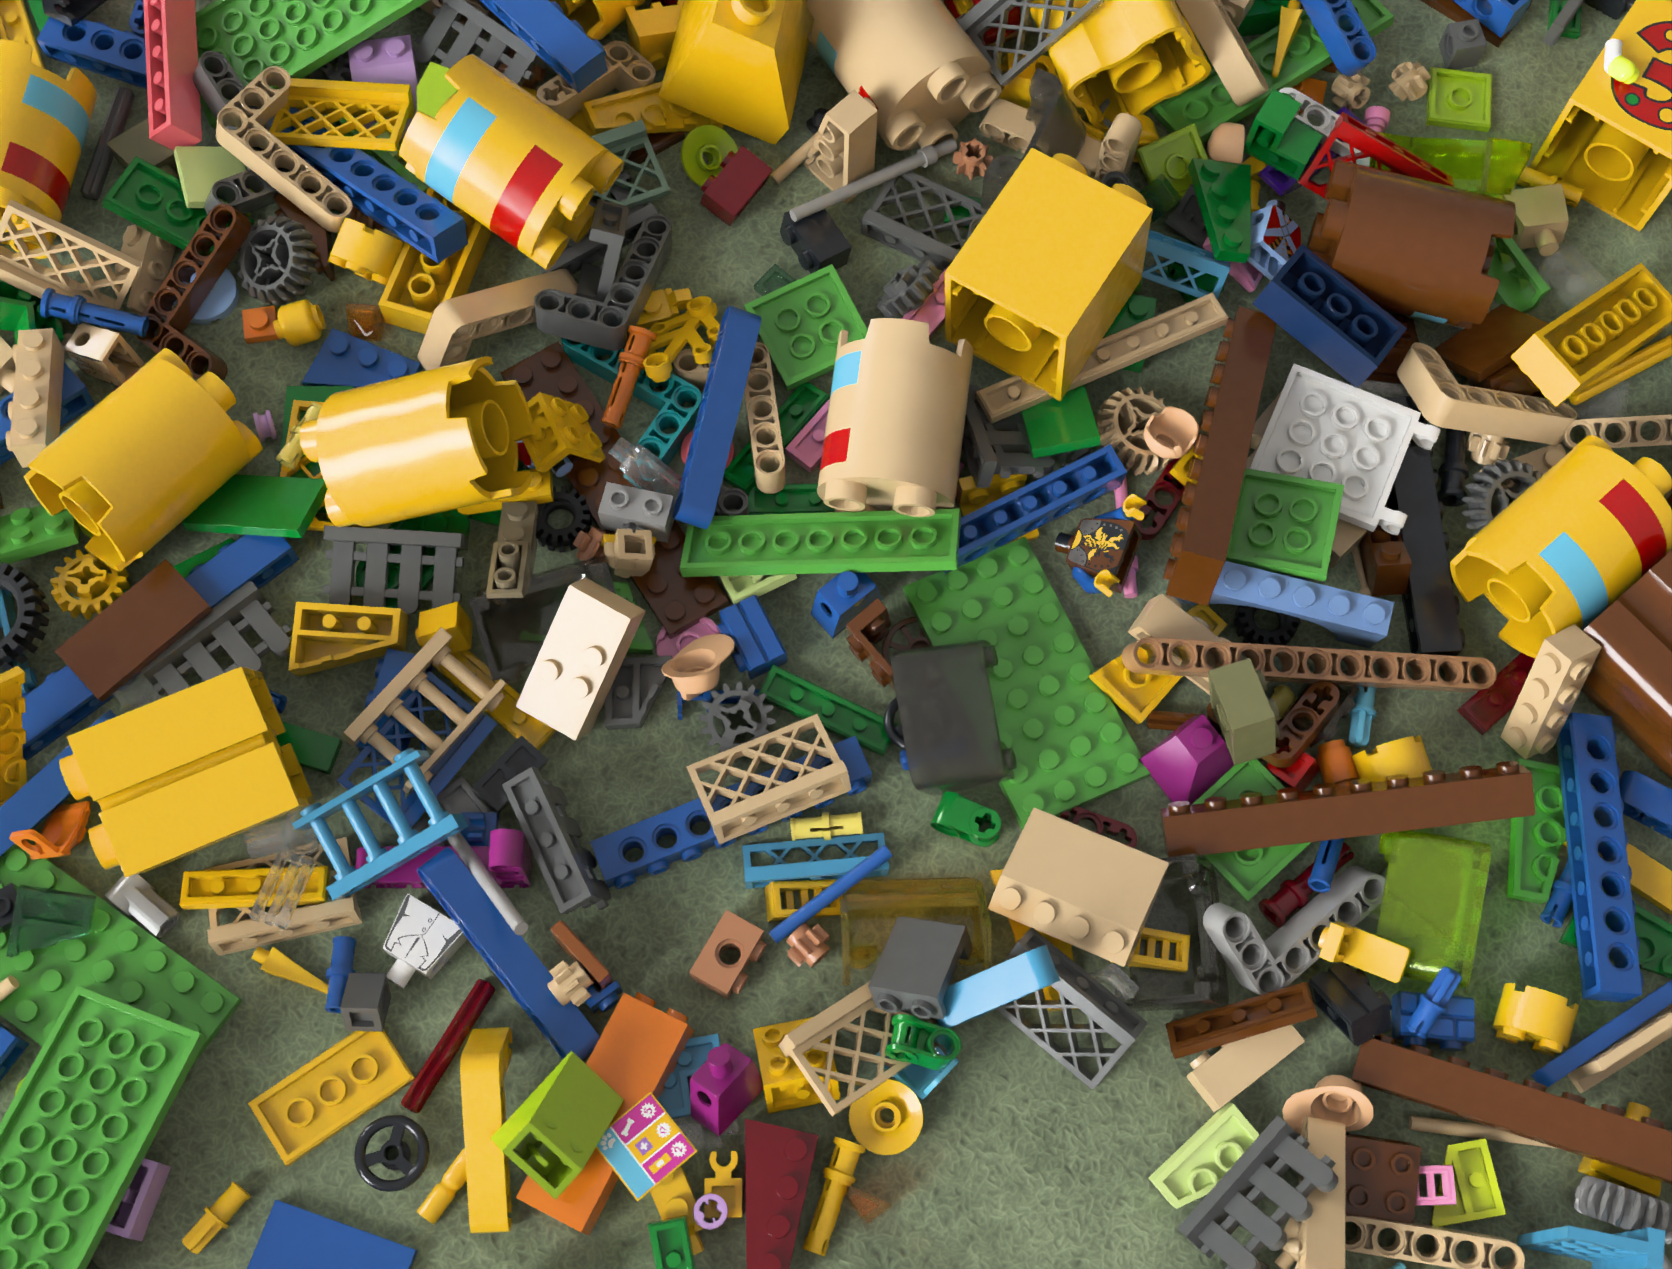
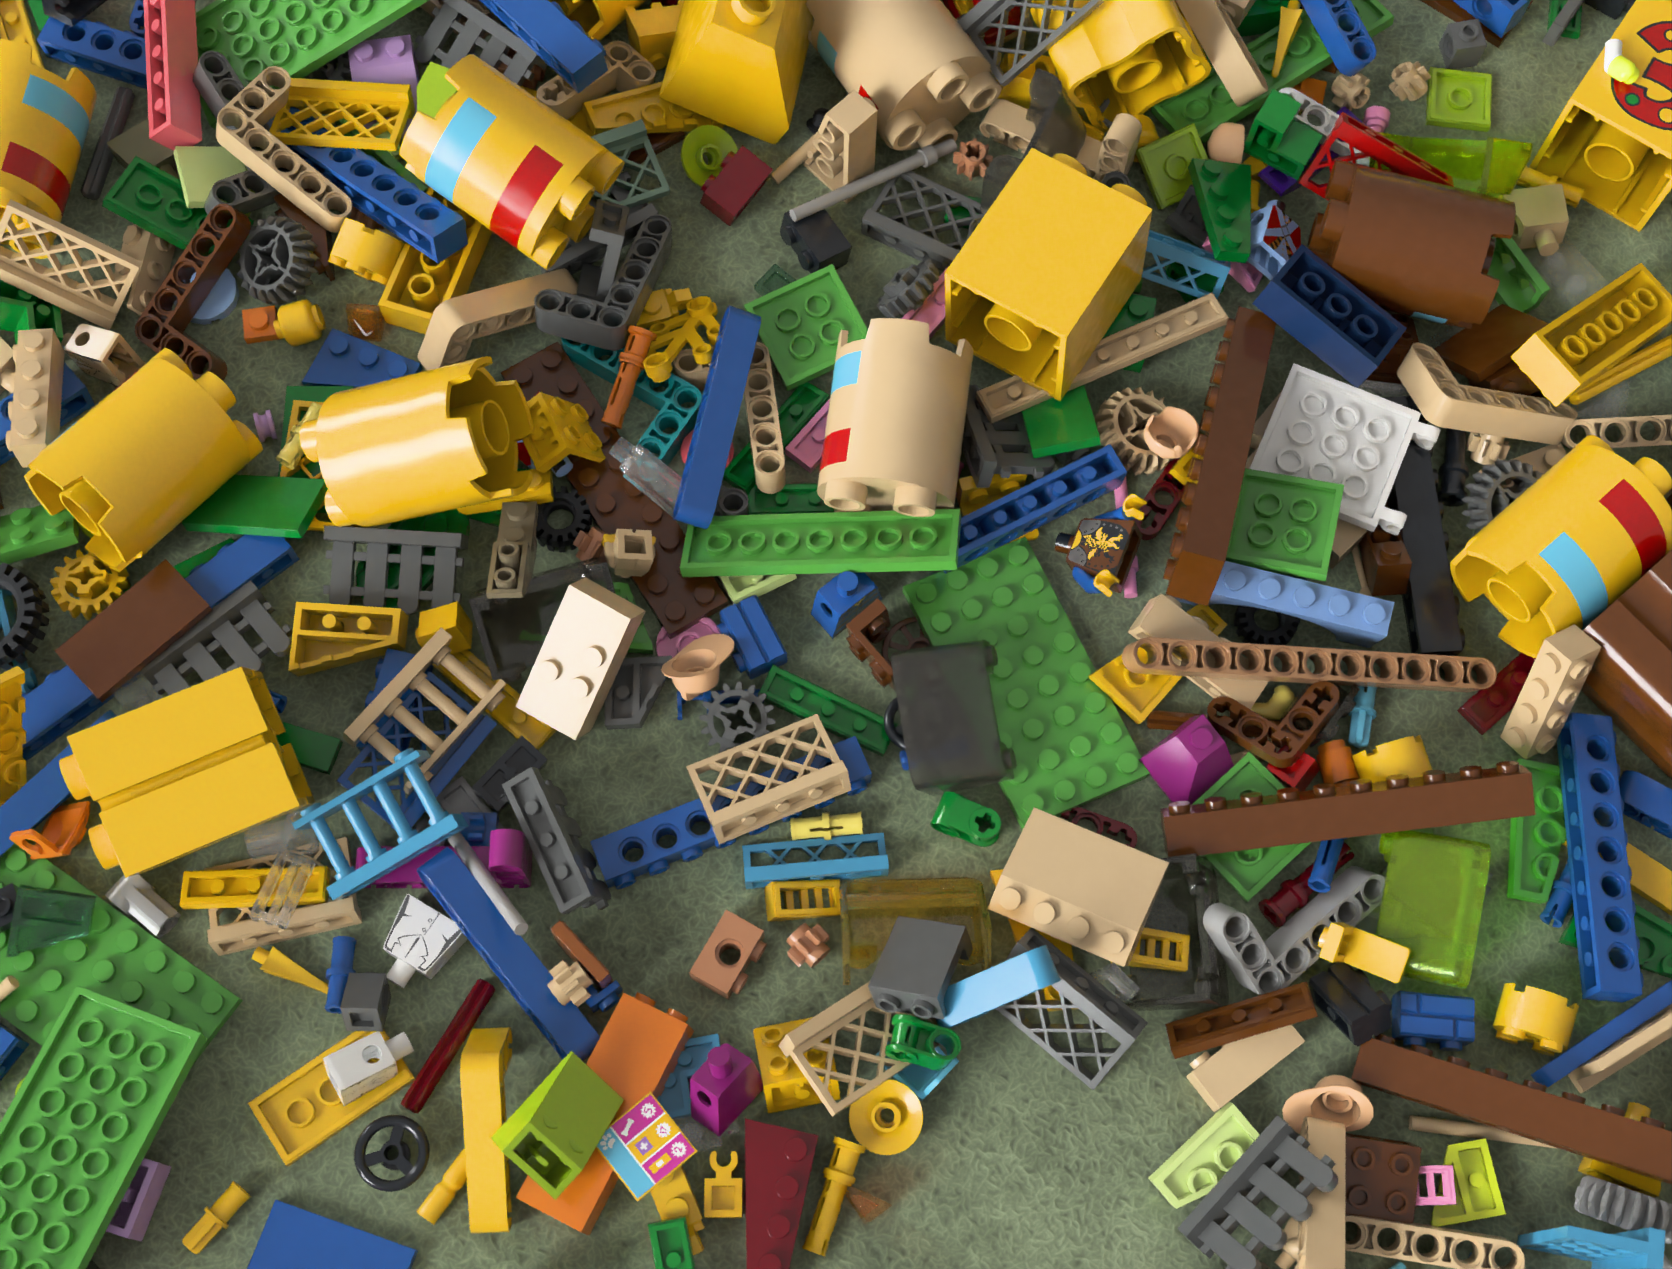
(78, 310): blue pin -> none
(353, 1074): none -> white torso
(636, 510): light grey brick -> none
(699, 1216): lavender bush -> none
(830, 893): blue bar -> none
(1163, 193): clear green brick -> none
(1244, 711): olive brick -> none
(1434, 1001): blue axle -> none

